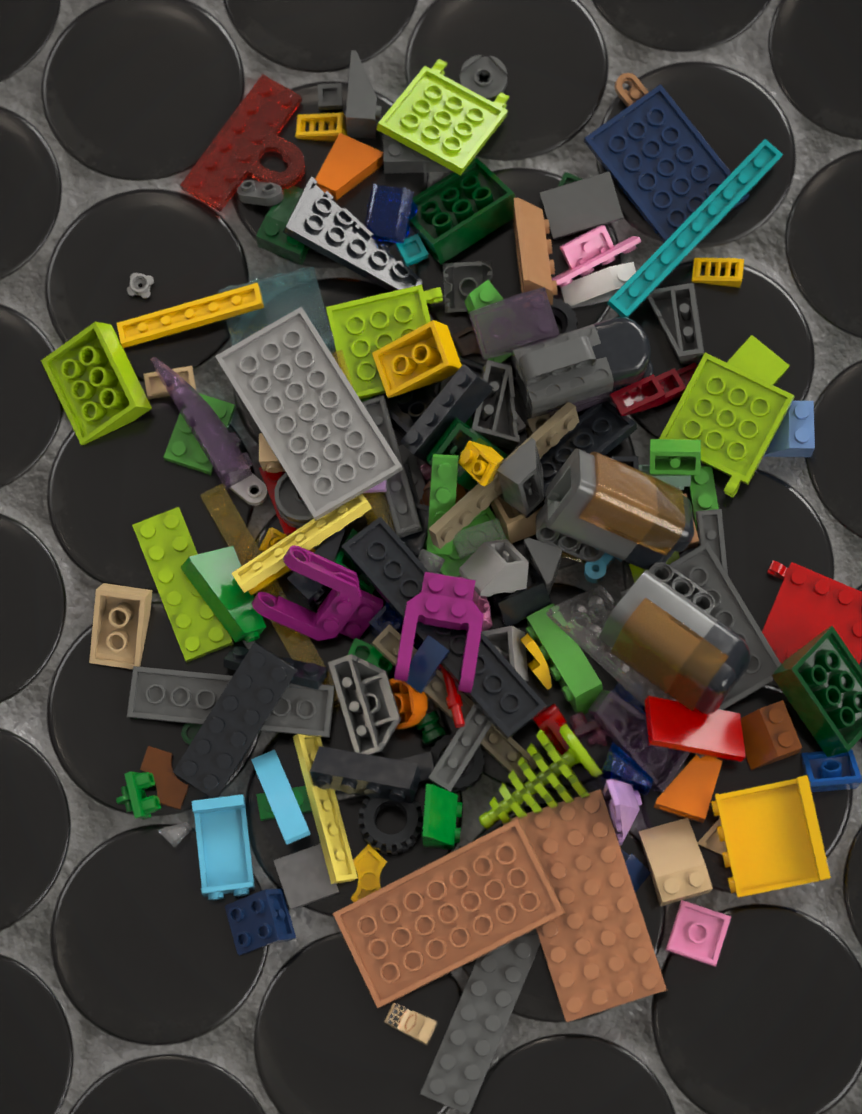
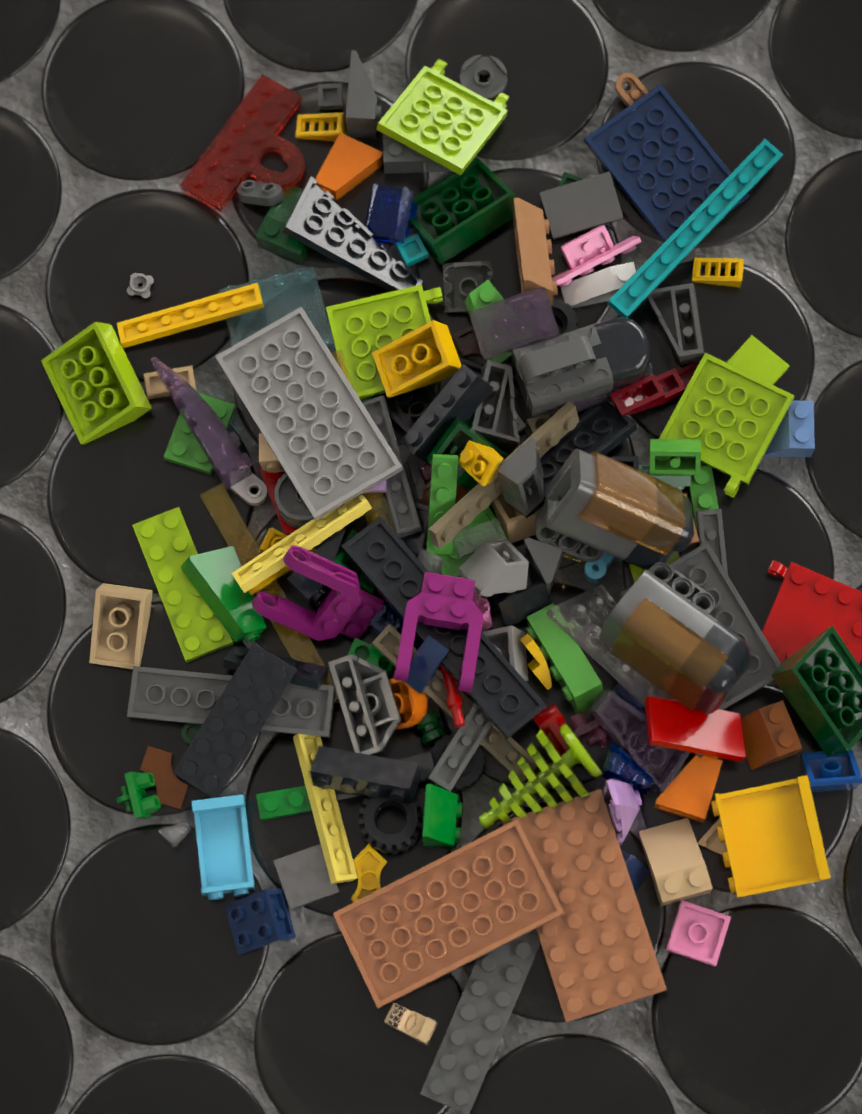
(280, 797): medium azure slope -> none

